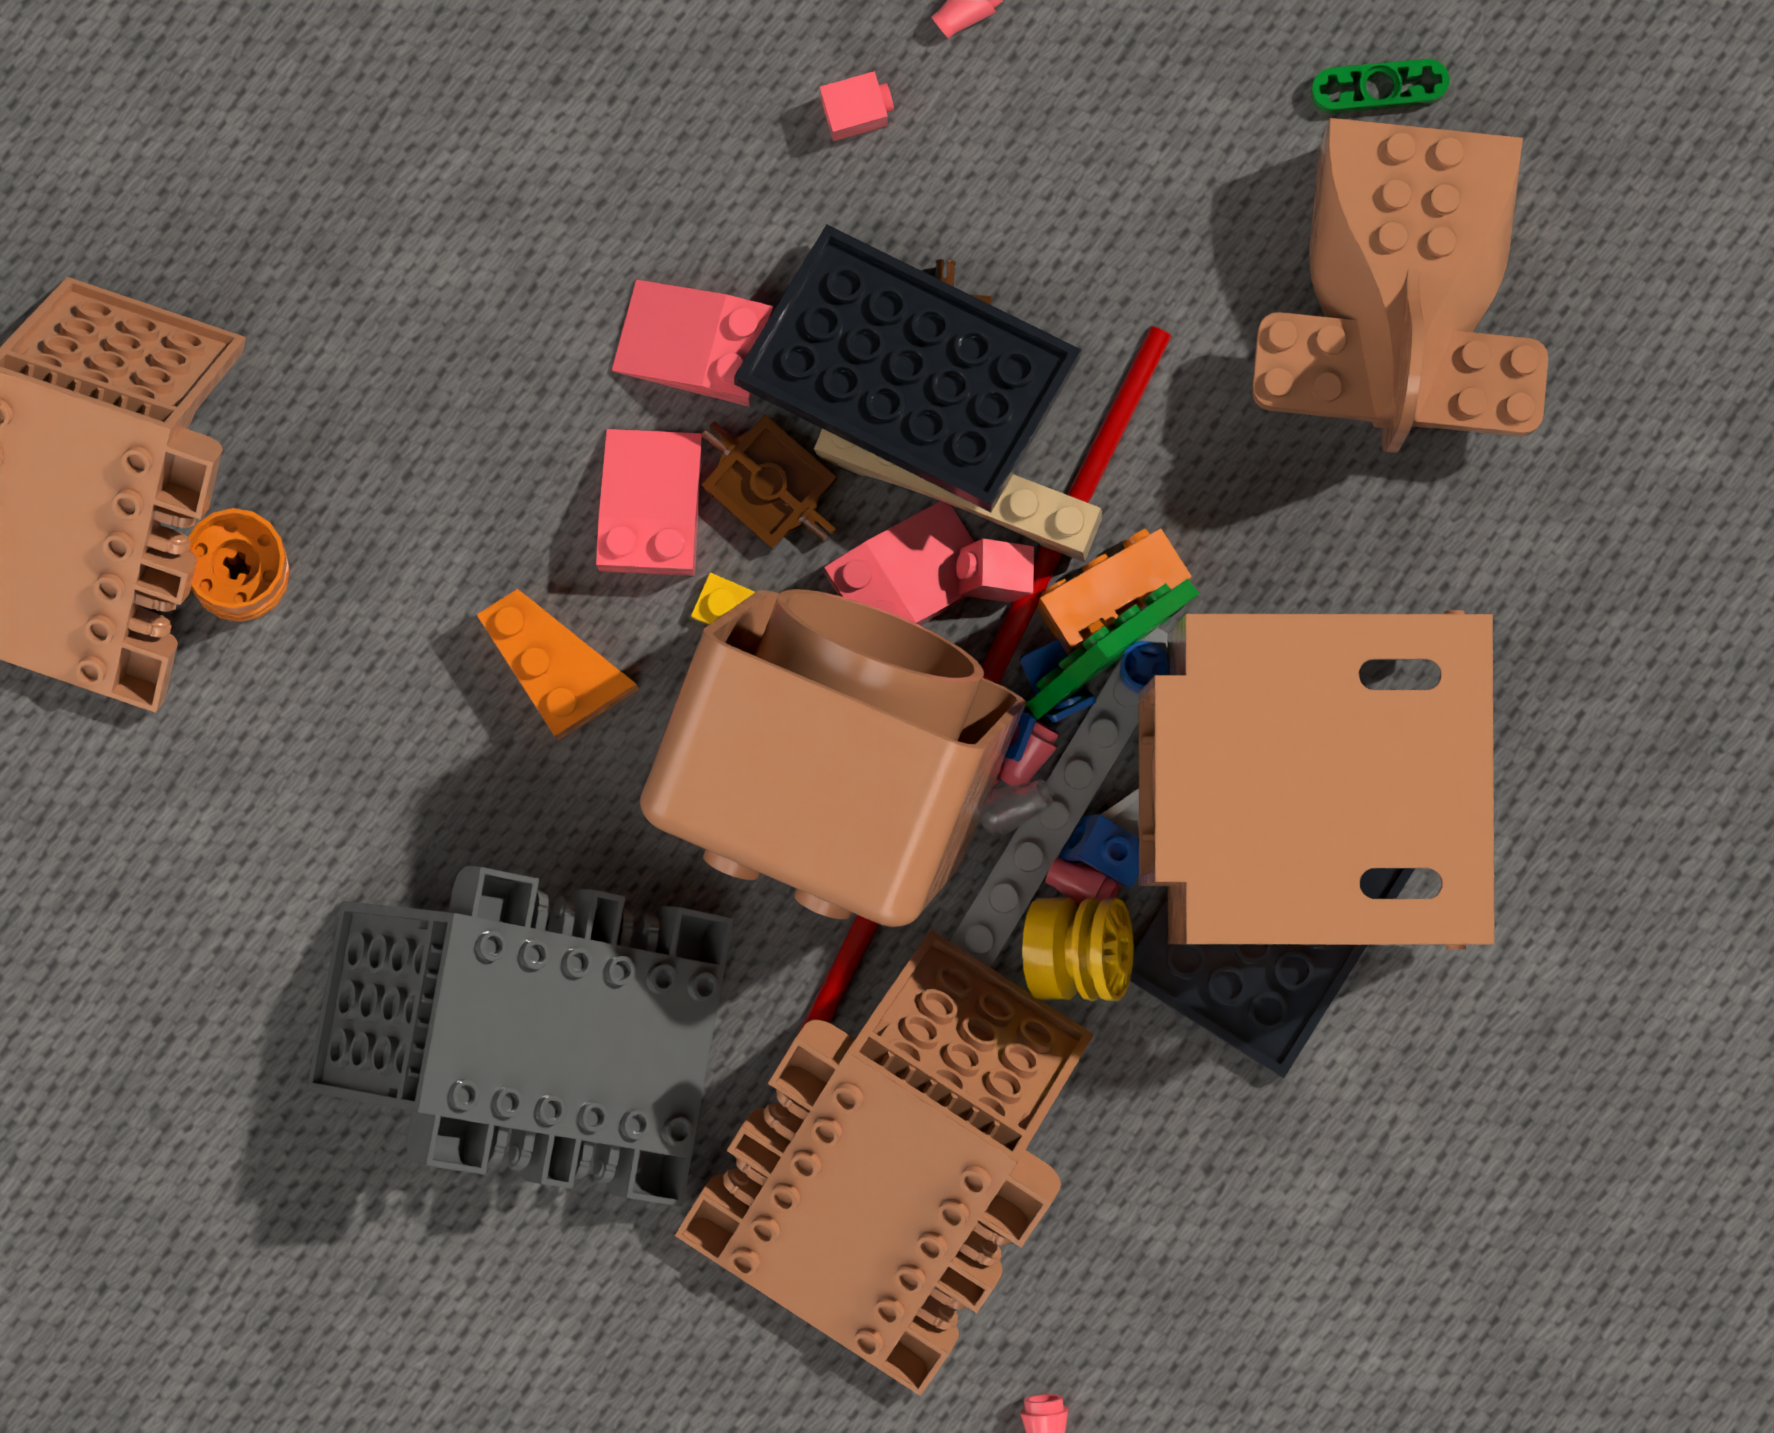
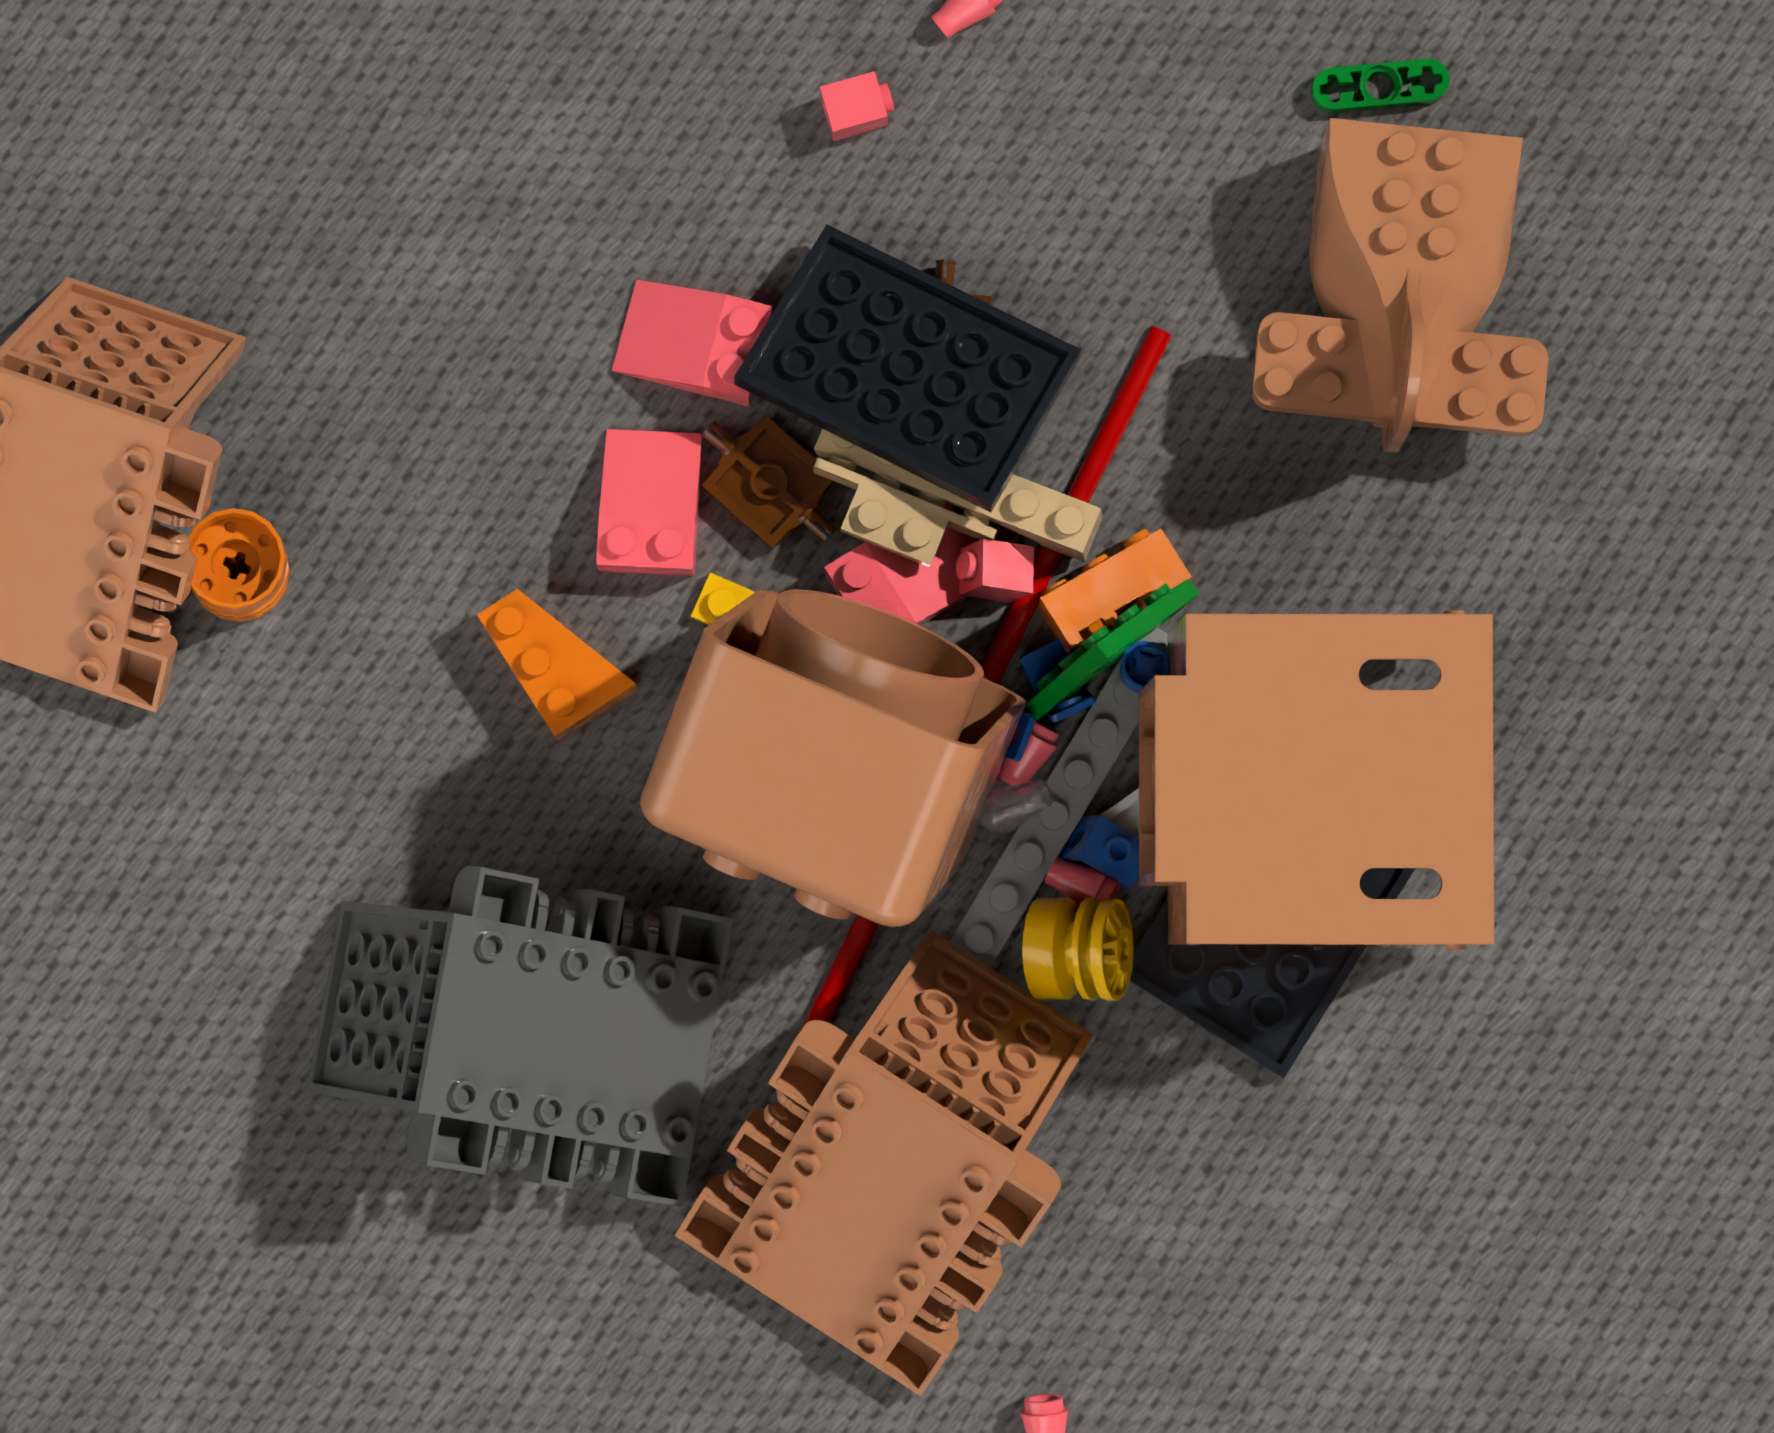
(897, 519): none -> tan bracket

